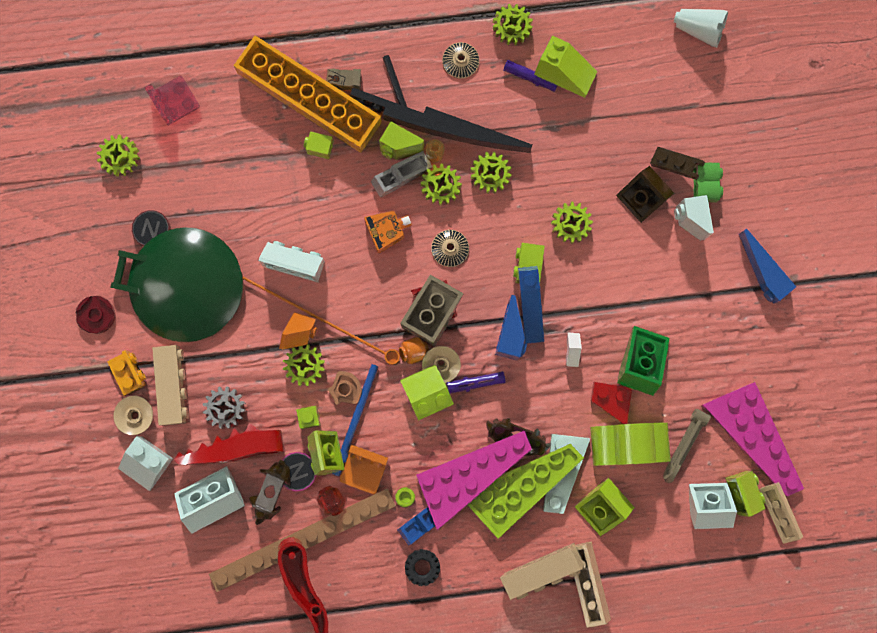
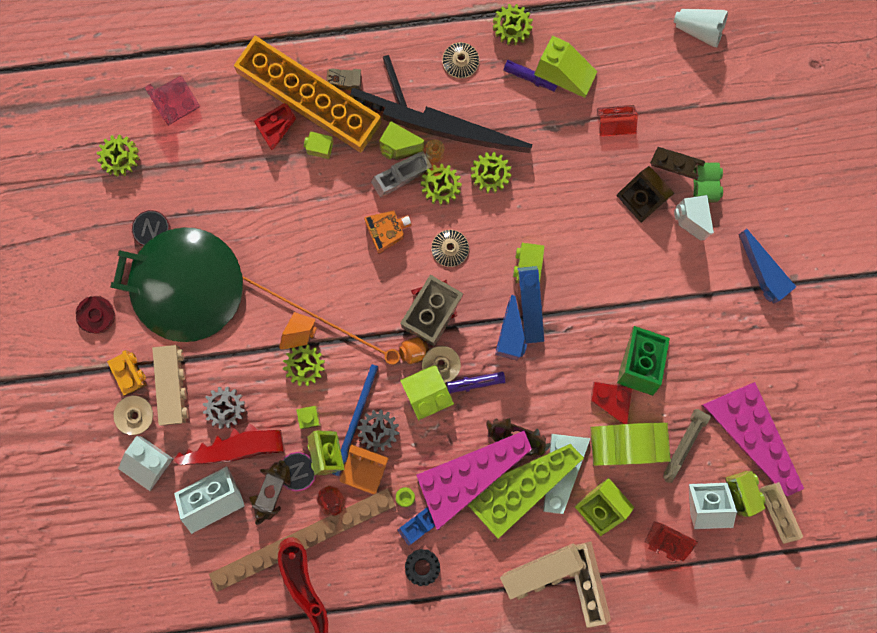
(275, 124): none -> red wing
(292, 261): light aqua slope -> none
(345, 388): nougat animal -> none
(369, 429): none -> dark grey gear
(573, 349): white piece -> none
(575, 230): lime gear -> none
(617, 120): none -> clear red panel
(669, 541): none -> clear red slope

